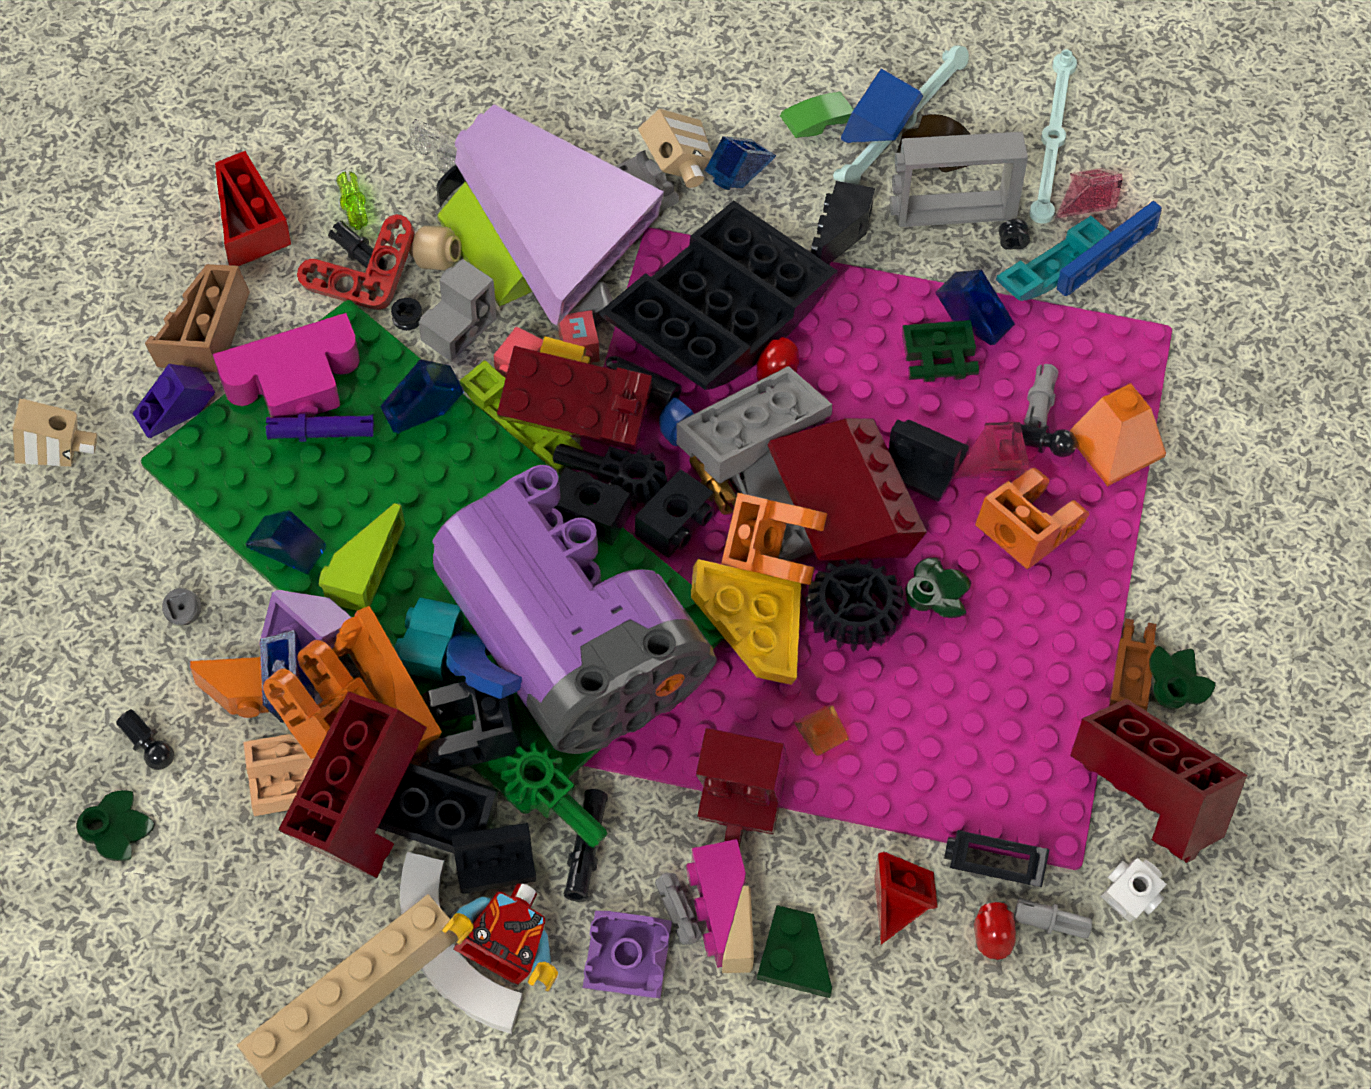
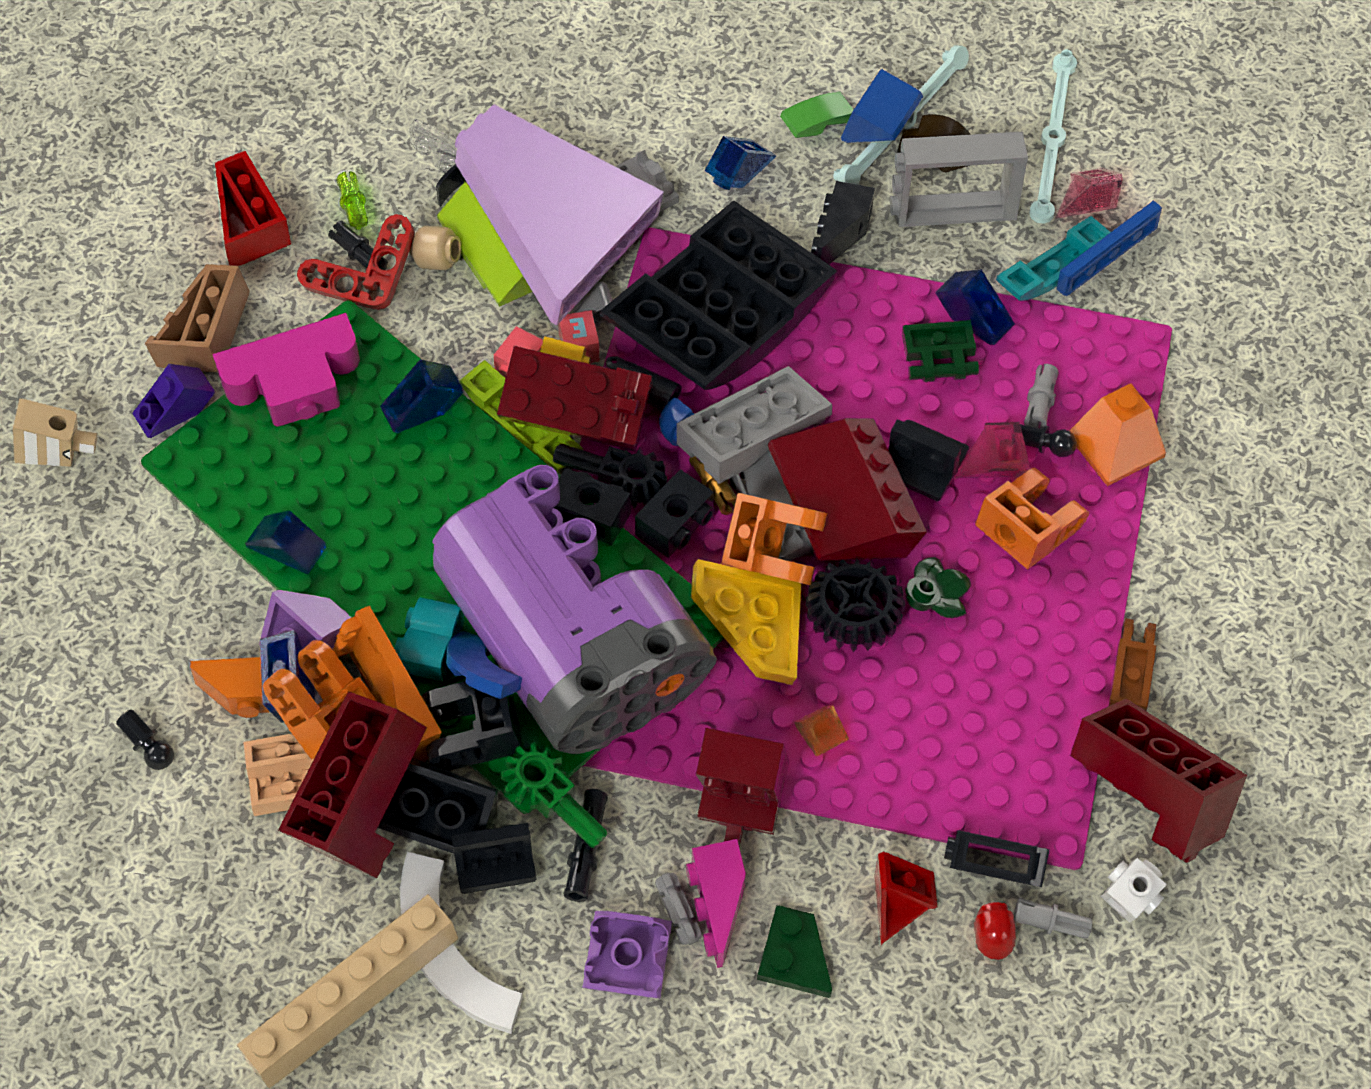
(119, 826): dark green plate -> none
(181, 606): flat silver tile -> none
(319, 427): dark purple pin -> none
(361, 563): lime slope -> none
(410, 306): black bush -> none
(462, 314): light grey brick -> none
(505, 936): torso -> none
(677, 145): tan torso -> none
(739, 948): tan slope -> none
(776, 357): red piece -> none
(1014, 234): black bush -> none
(1178, 675): dark green plate -> none

